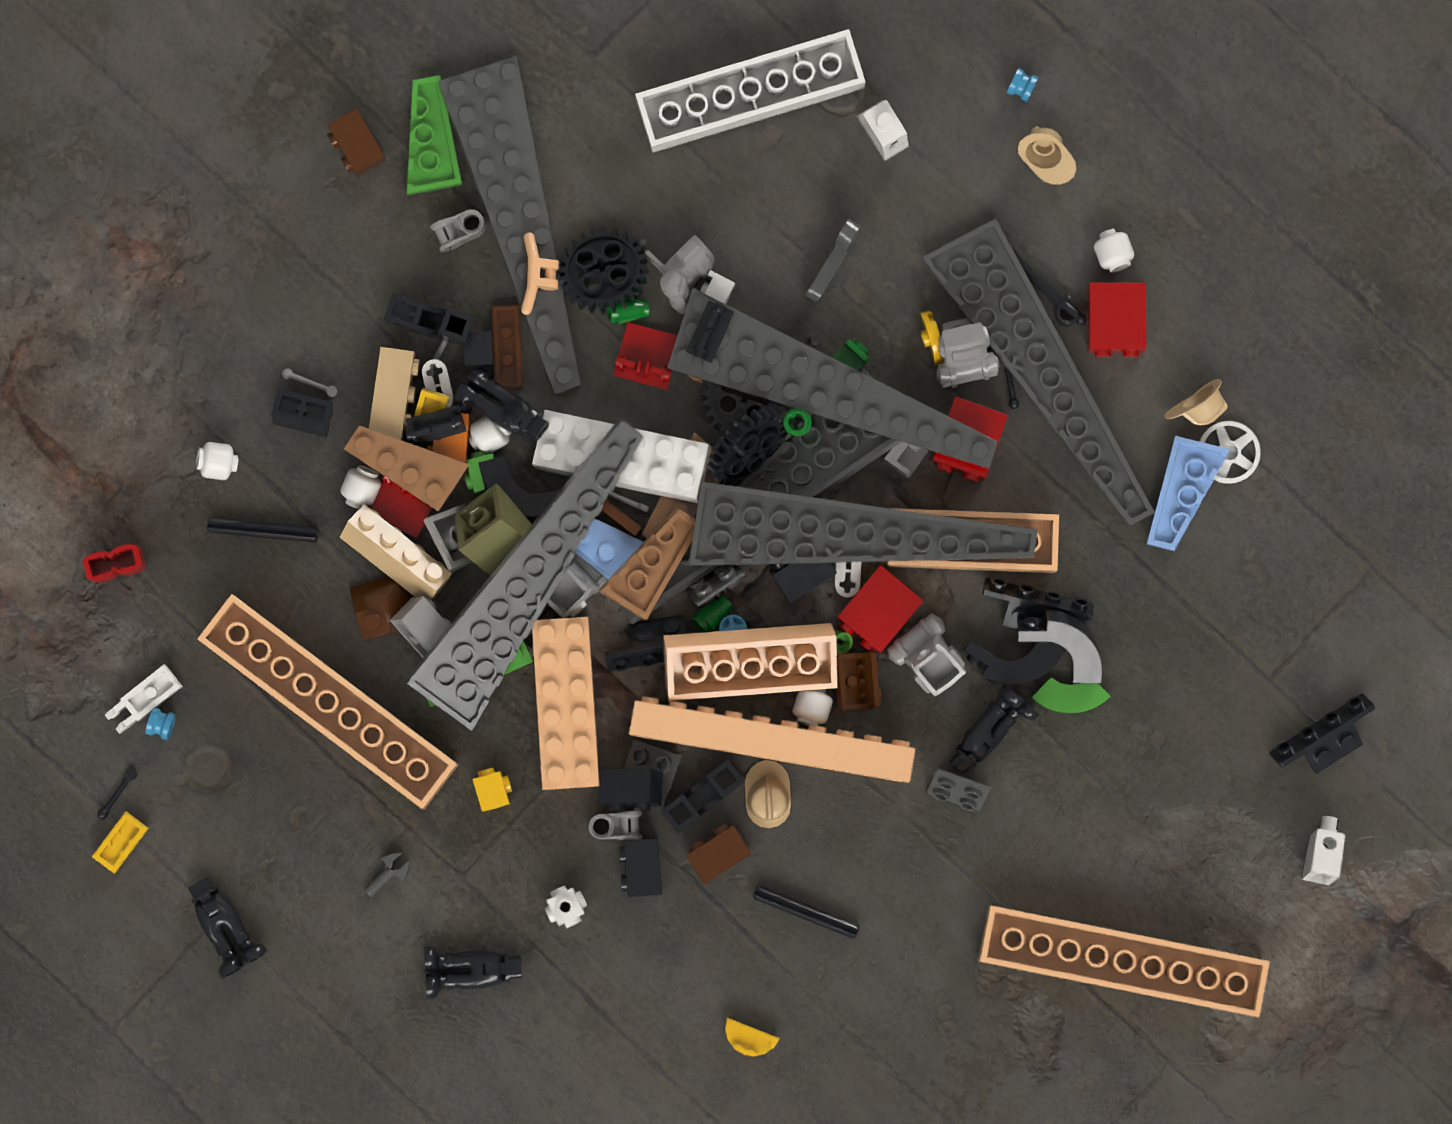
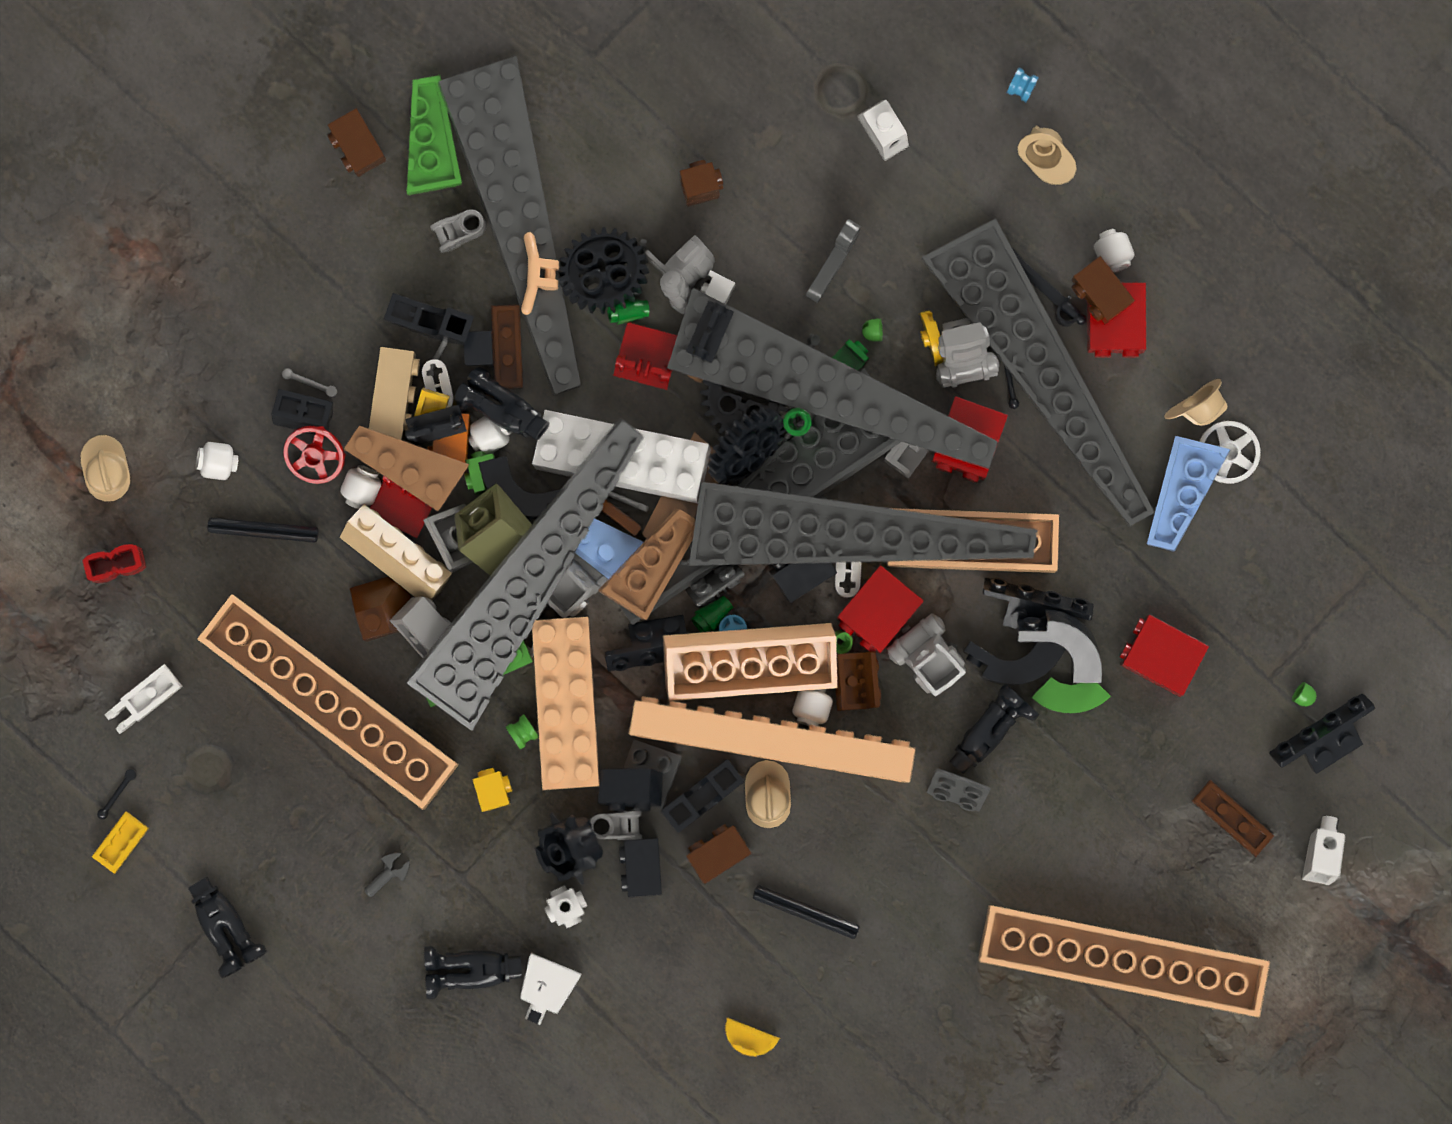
(105, 468): none -> tan piece
(160, 723): dark azure wheel -> none
(313, 454): none -> wheel
(522, 731): none -> bright green wheel
(546, 987): none -> white torso
(568, 848): none -> black brick
(701, 182): none -> reddish brown brick
(750, 90): white brick -> none
(873, 330): none -> bright green hinge
(1101, 290): none -> reddish brown brick
(1163, 655): none -> red brick
(1232, 818): none -> reddish brown tile
(1304, 695): none -> bright green hinge

